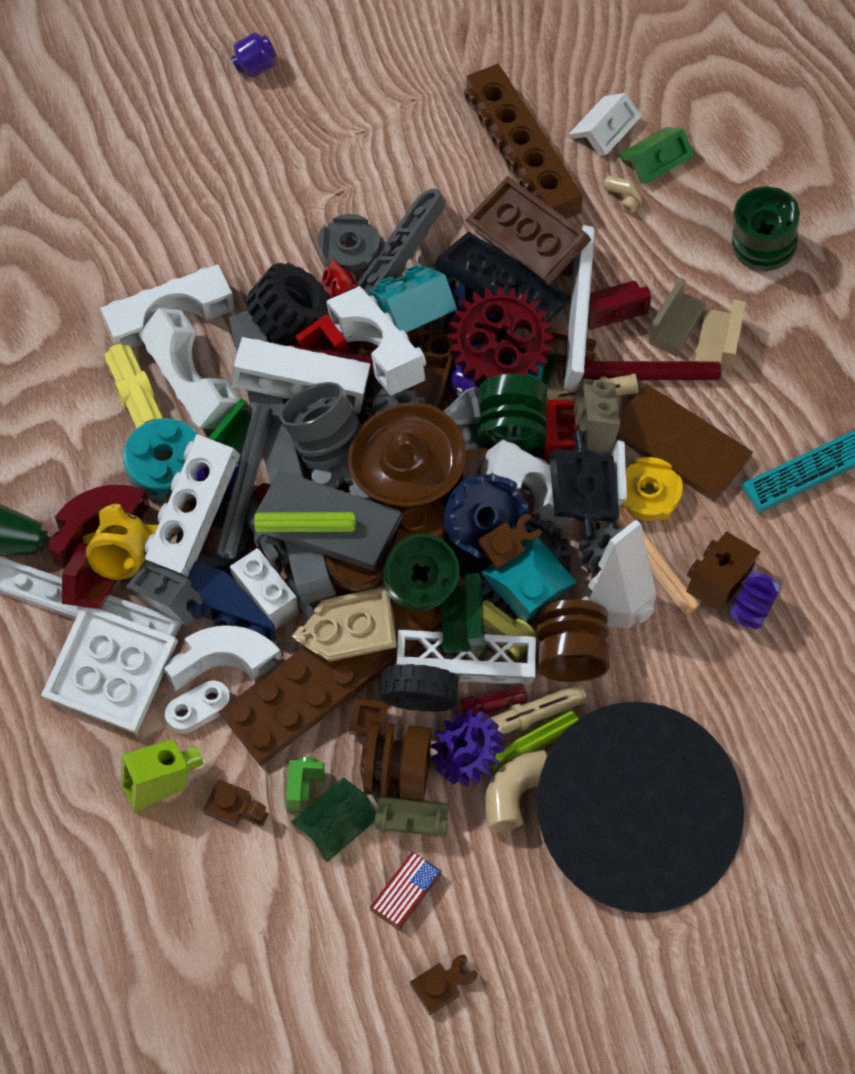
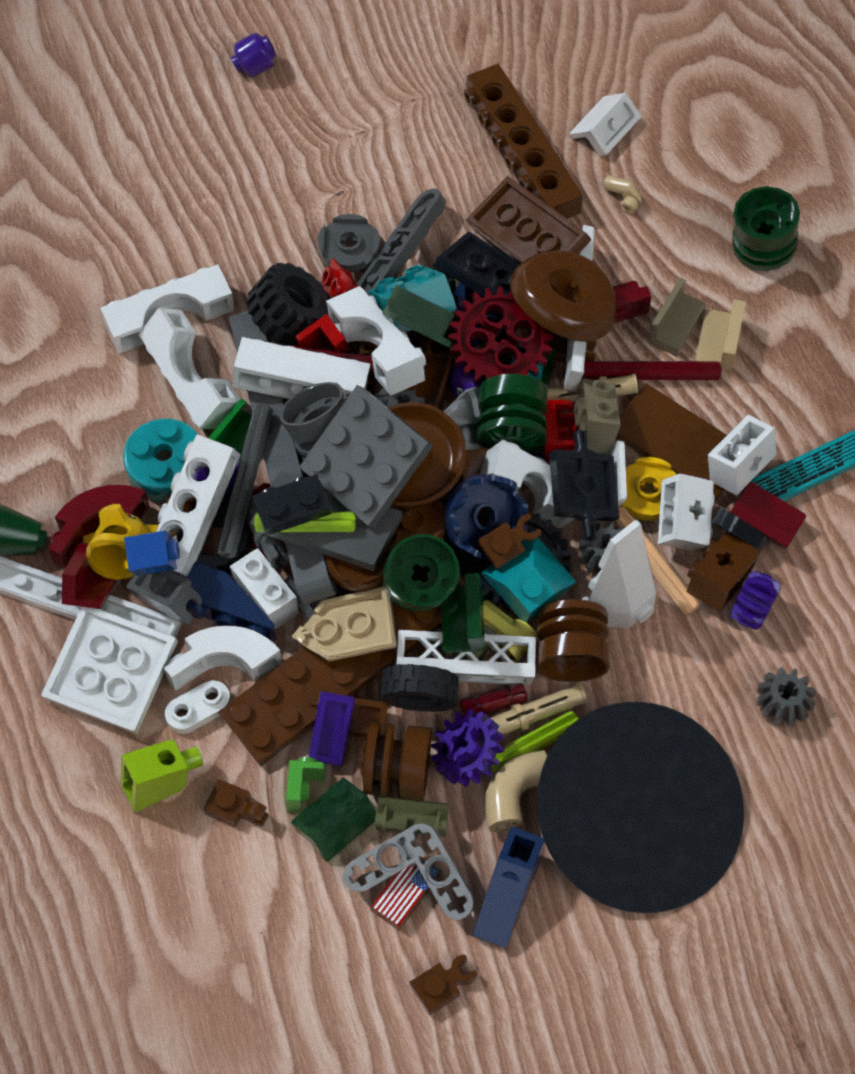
(132, 385): light yellow piece -> none
(151, 553): none -> blue brick
(291, 504): none -> black bracket
(331, 728): none -> dark purple tile
(366, 456): none -> dark grey plate
(409, 855): none -> light grey beam
(419, 314): none -> dark green panel
(509, 887): none -> dark blue slope
(565, 294): none -> reddish brown hat
(658, 153): green panel -> none
(686, 512): none -> white brick
(740, 529): none -> black beam
(742, 454): none -> white brick
(769, 514): none -> dark red panel
(789, 684): none -> dark grey gear

